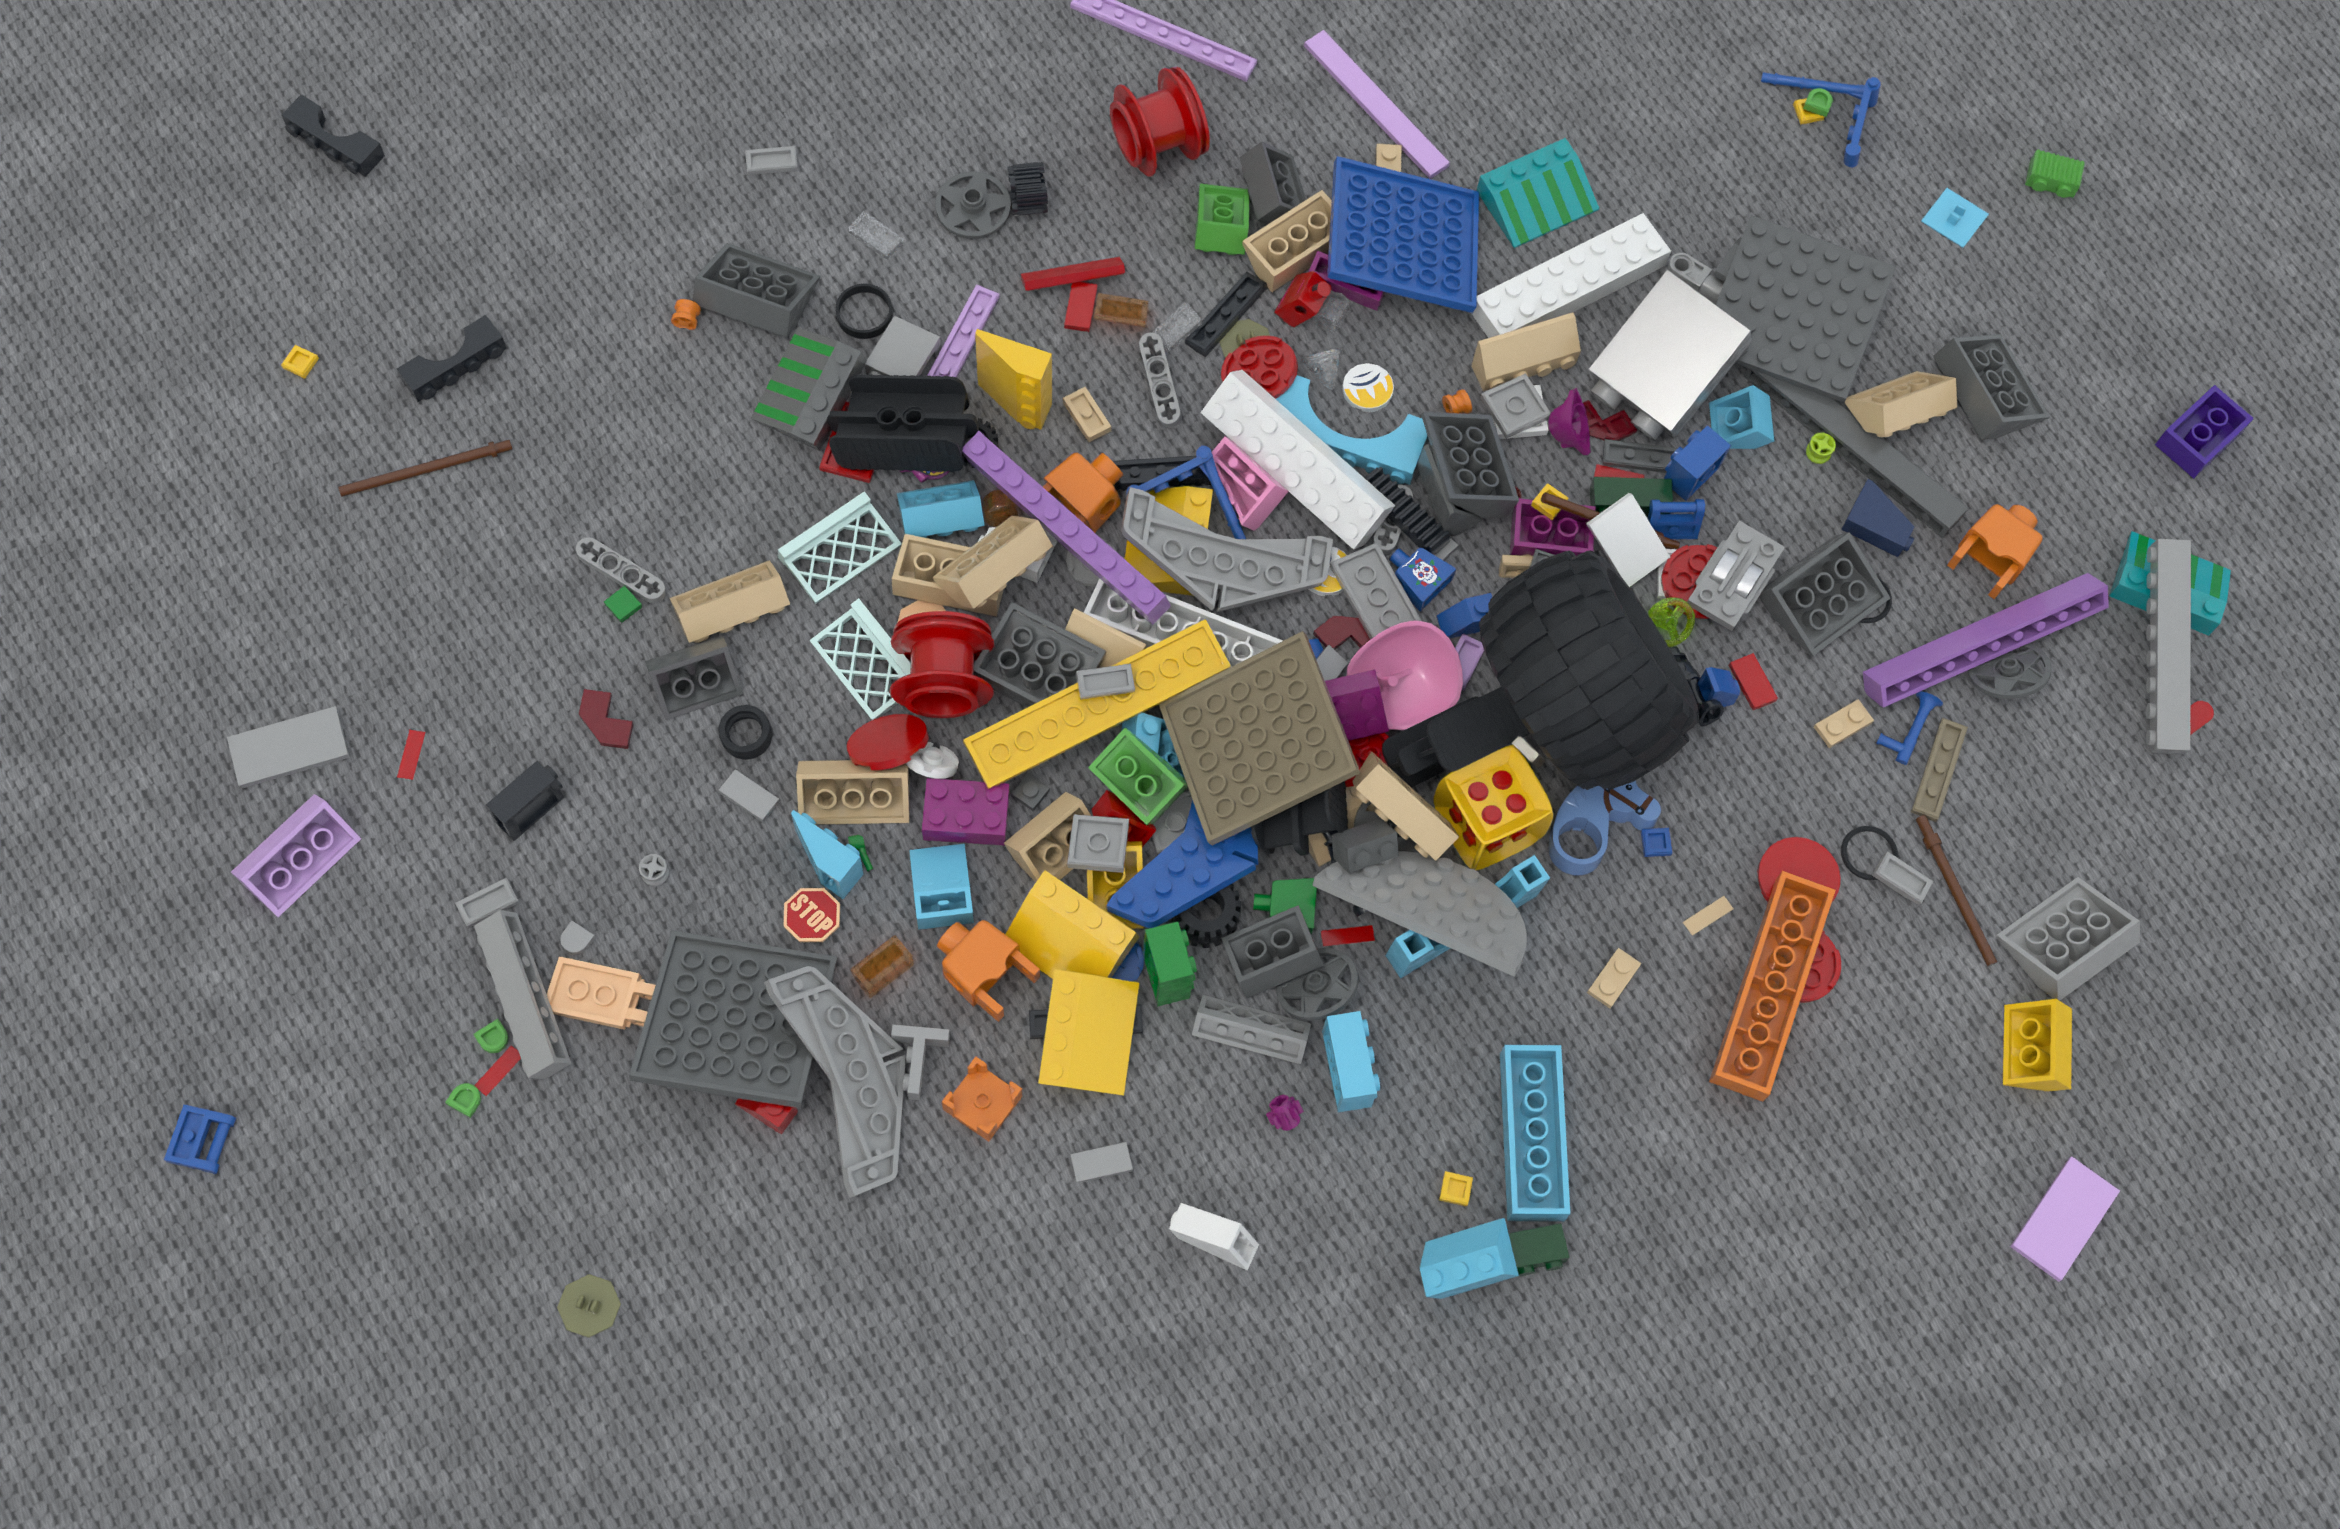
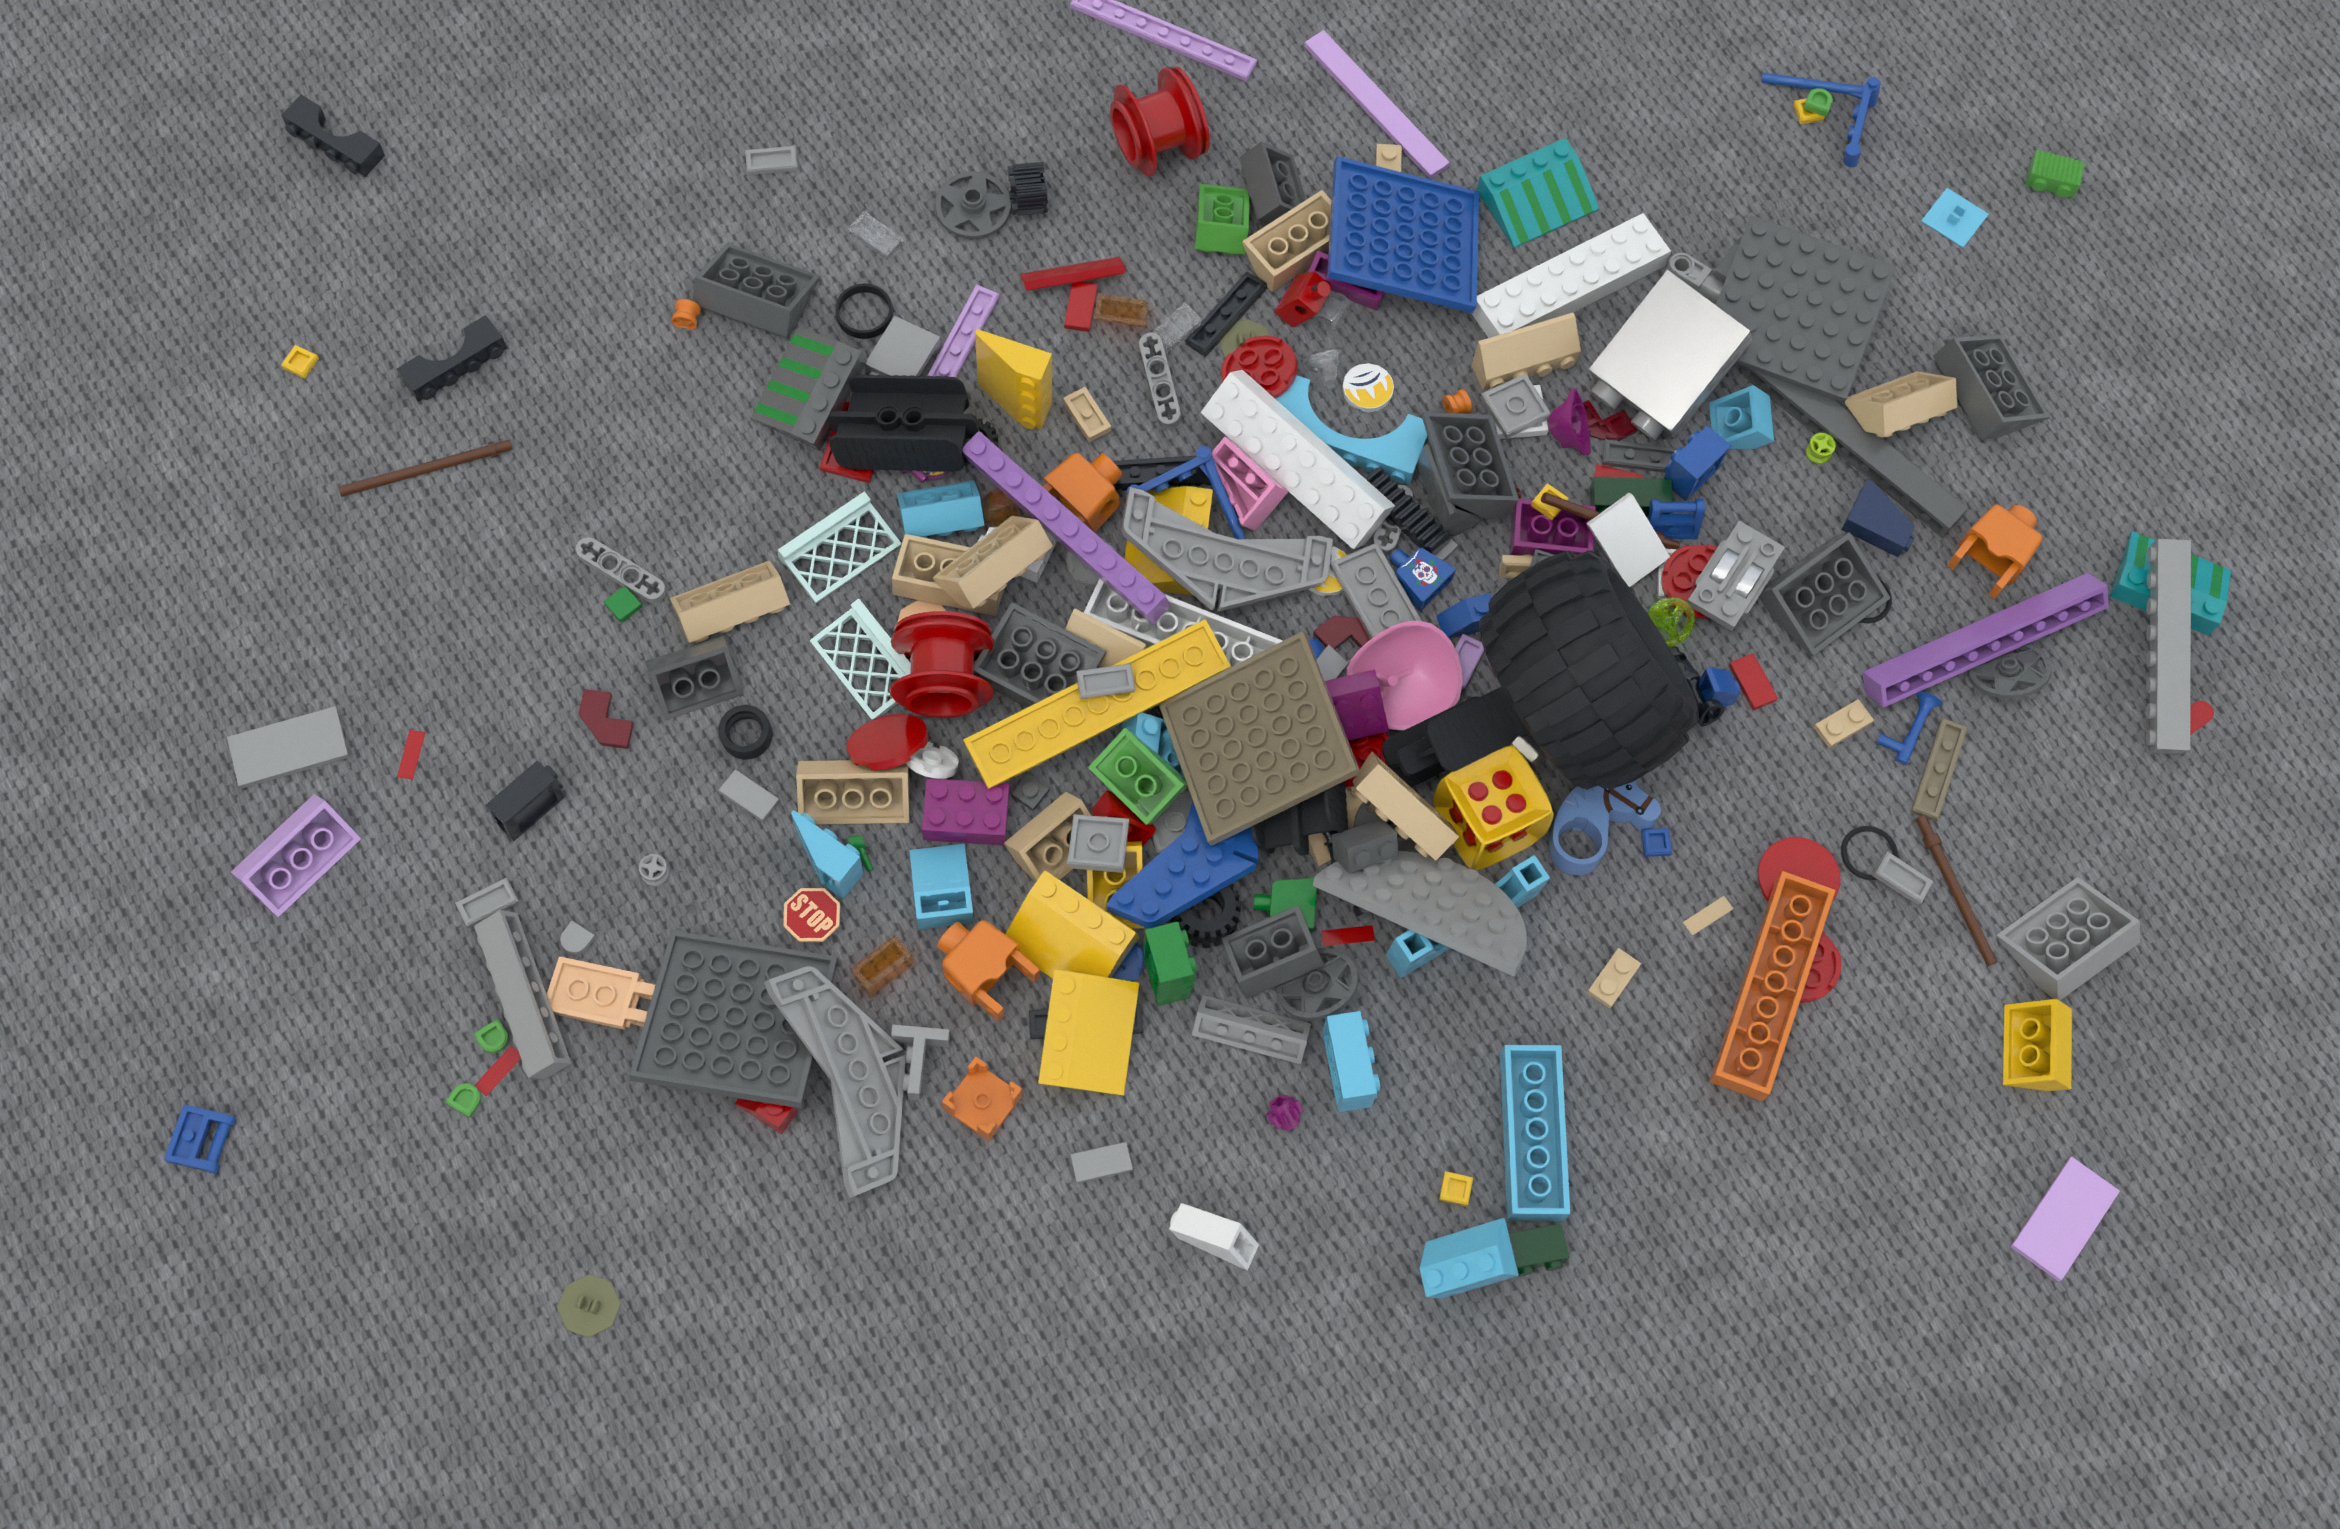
(2204, 431): dark purple brick -> none

